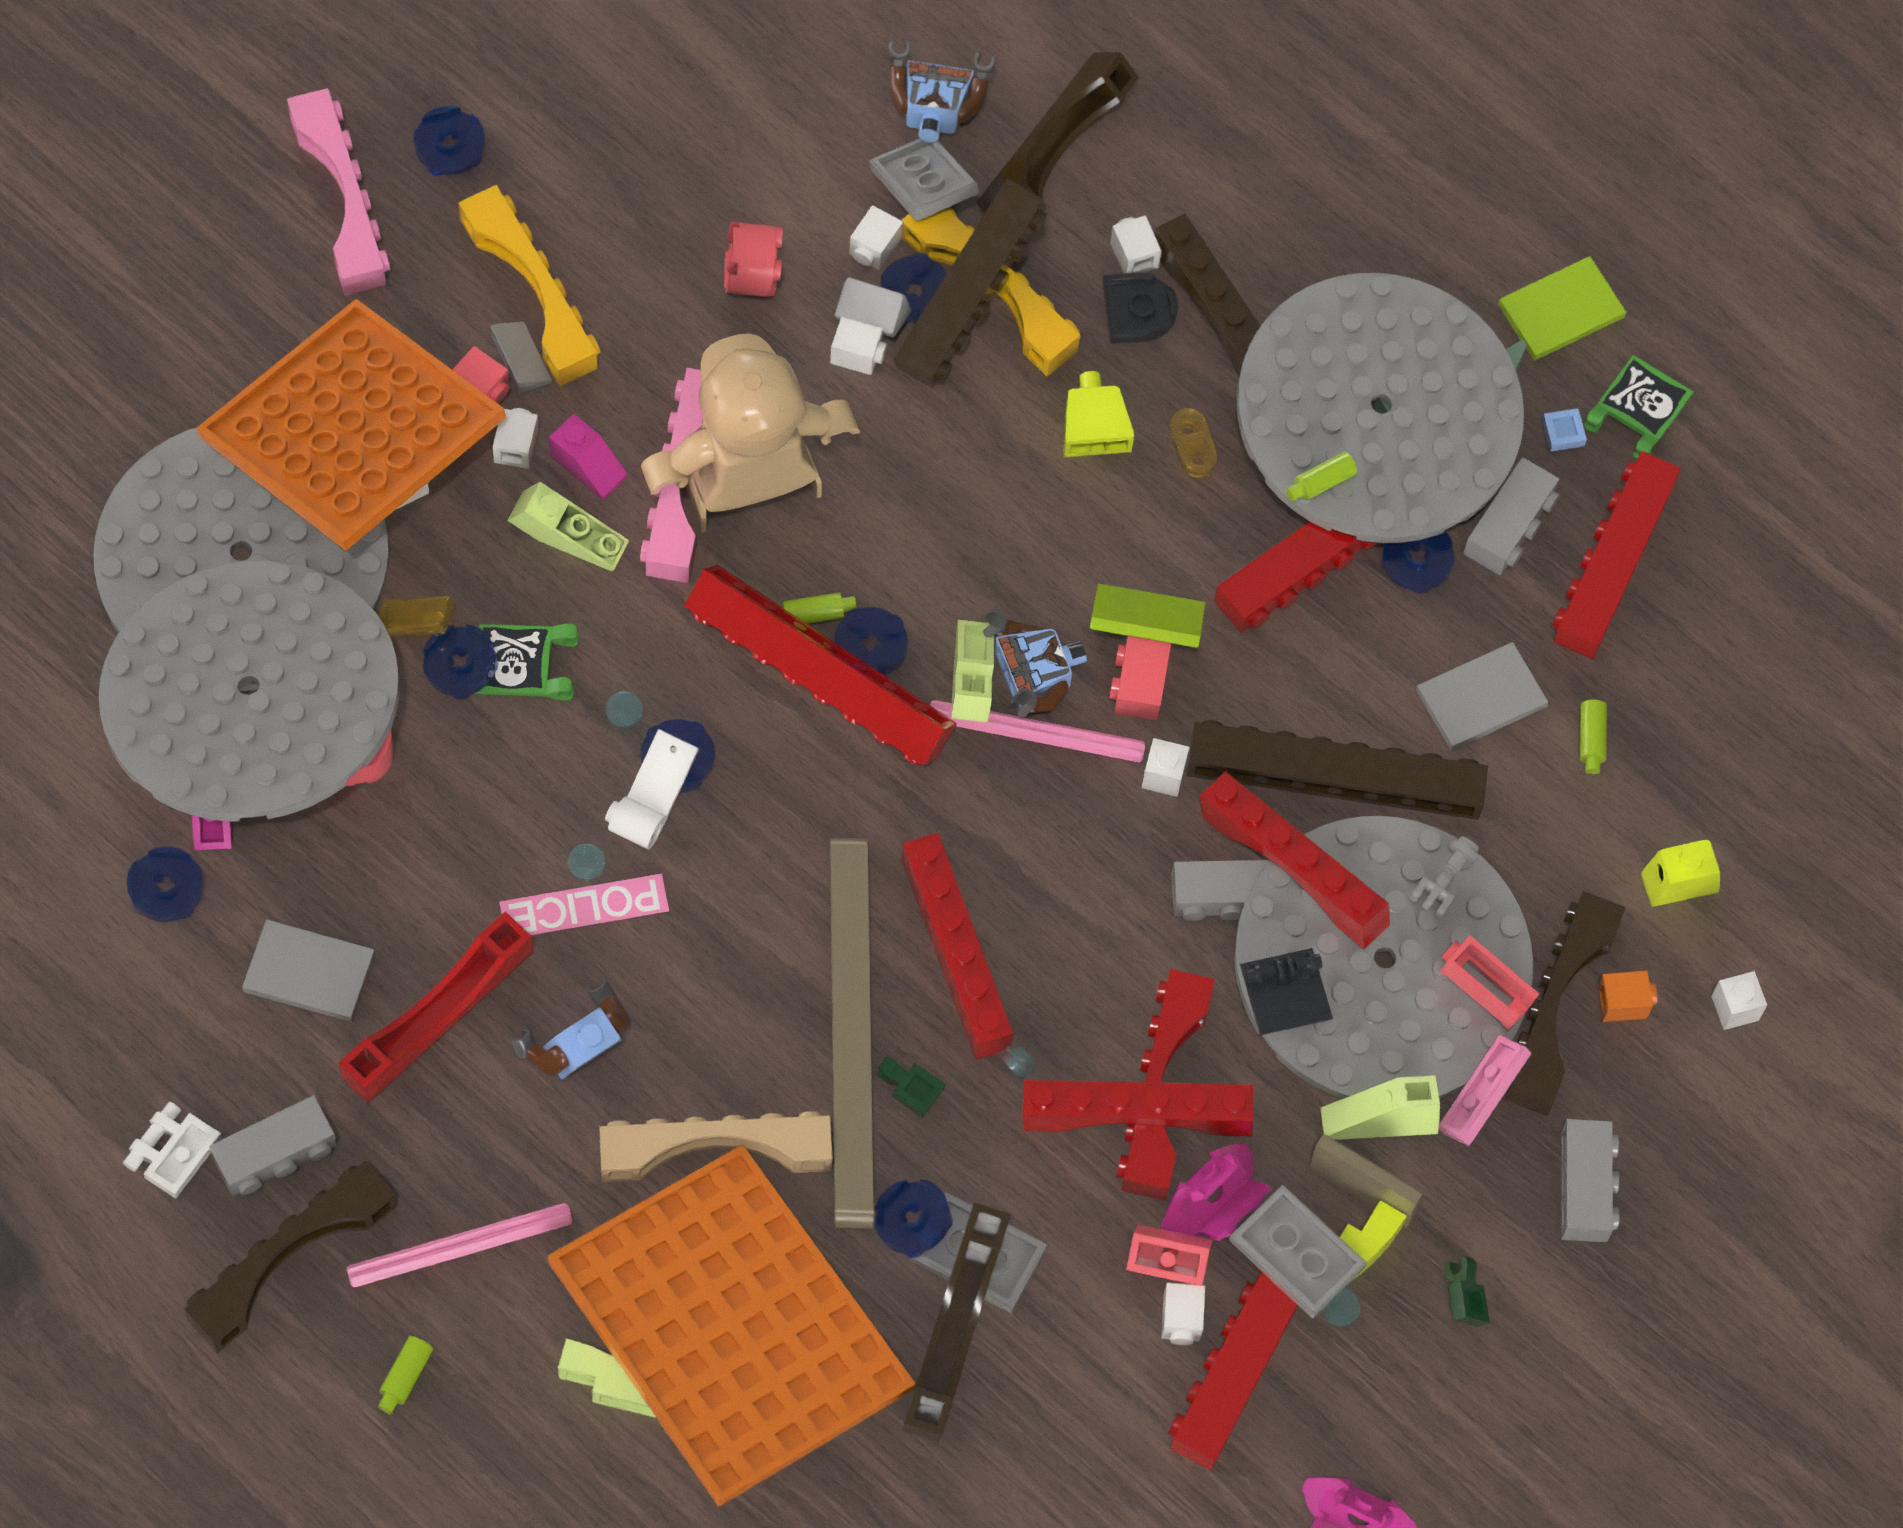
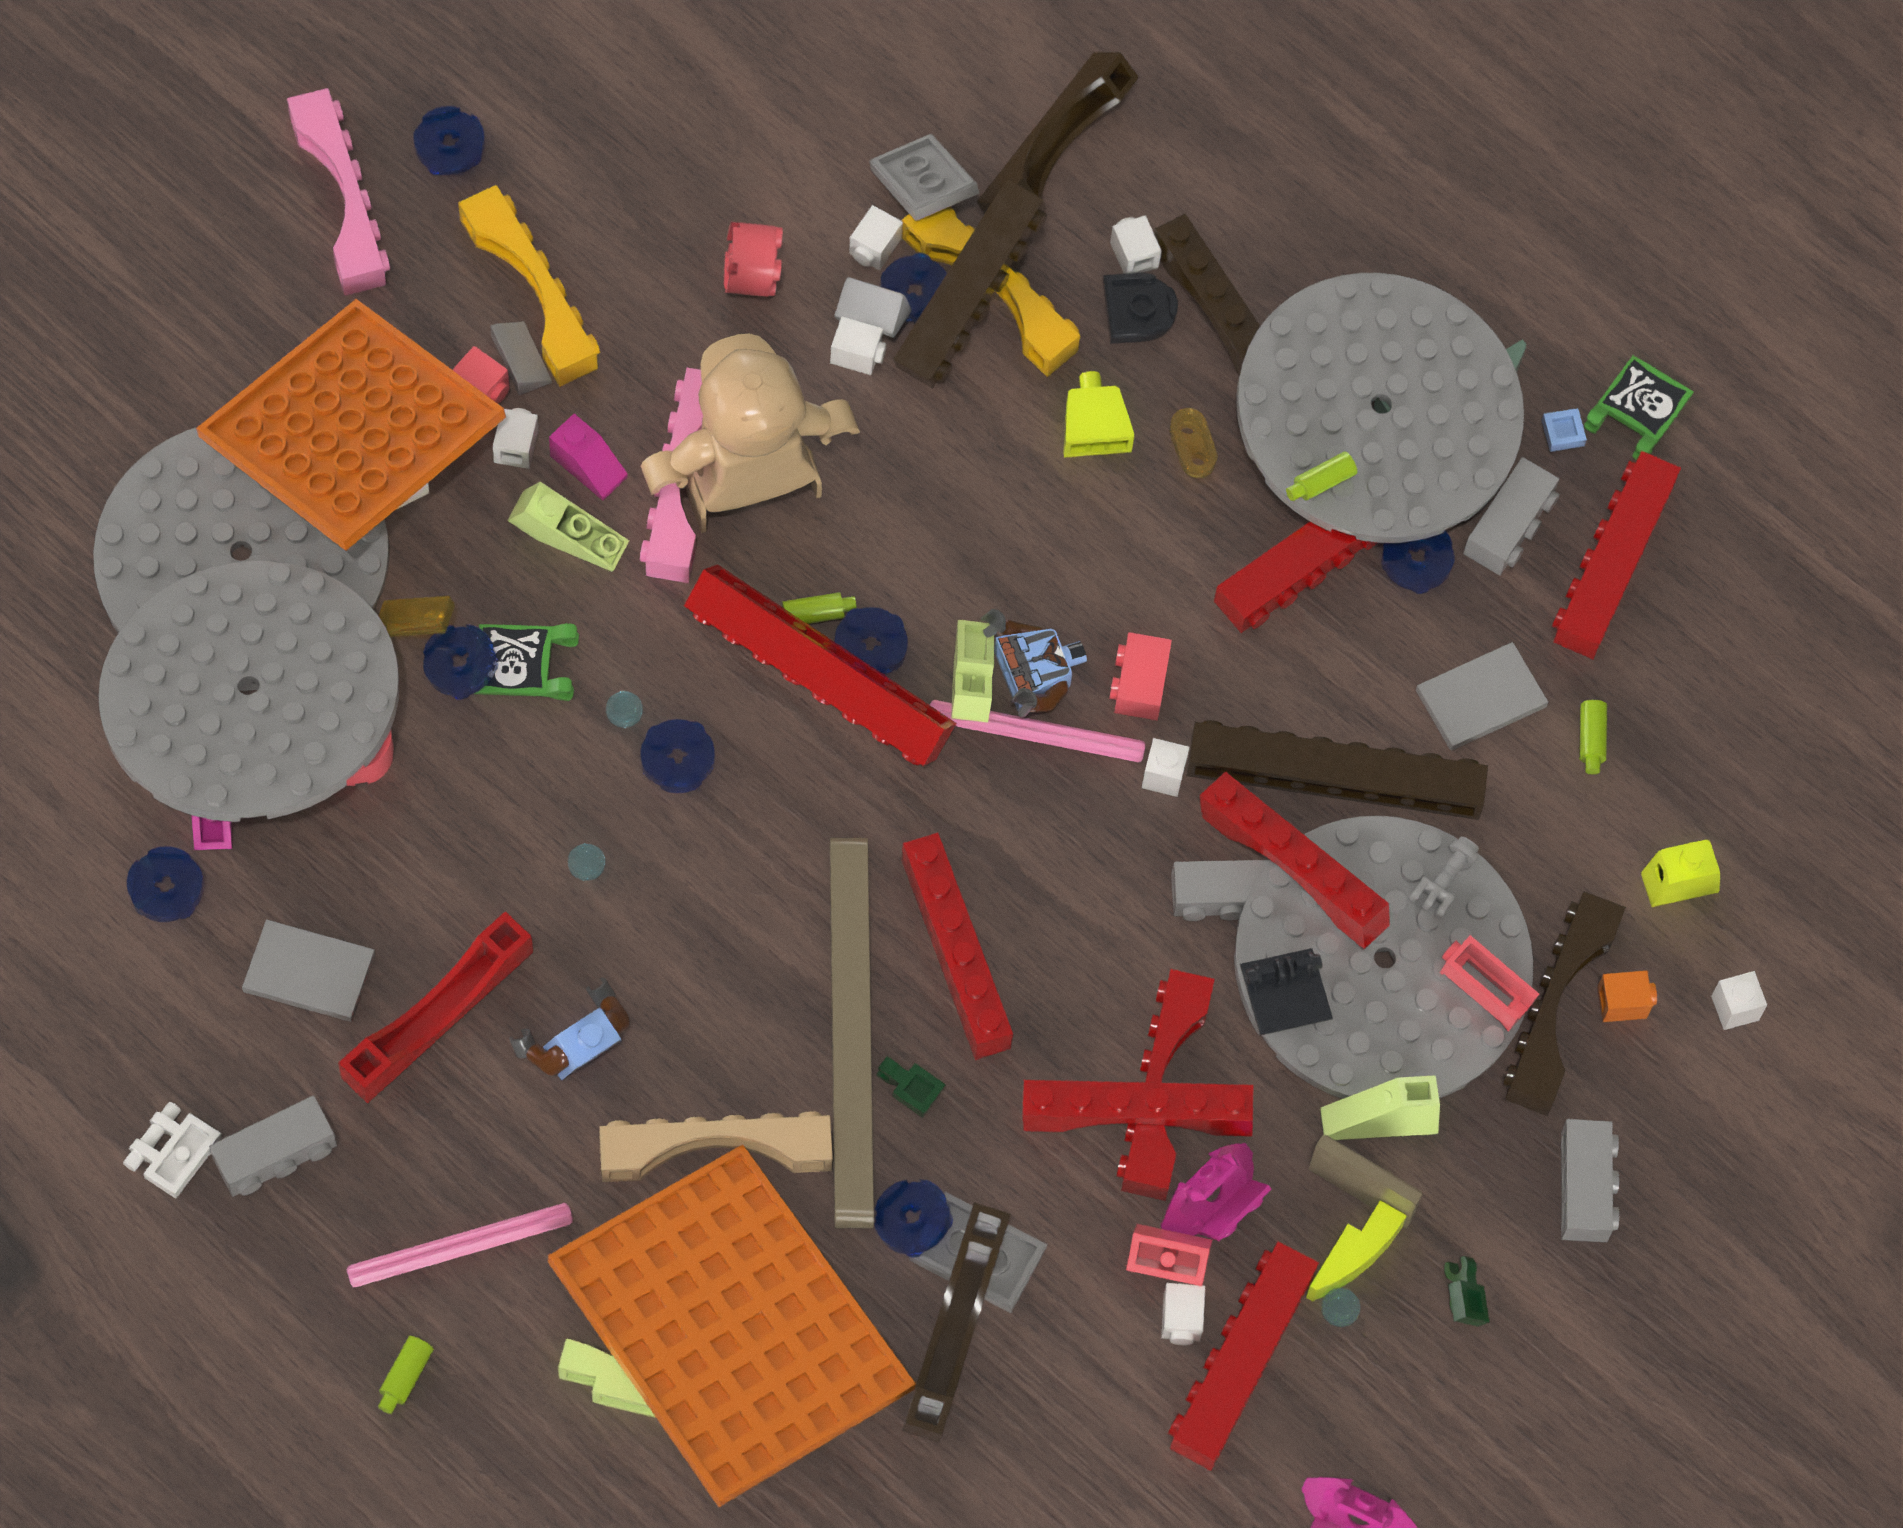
(351, 1205): dark brown arch -> none
(588, 905): bright pink sticker -> none
(654, 791): white door -> none
(936, 95): torso -> none
(1019, 1061): clear light blue plate -> none
(1147, 615): lime tile -> none
(1297, 1251): light grey tile -> none
(1484, 1090): bright pink tile -> none
(1562, 308): lime tile -> none

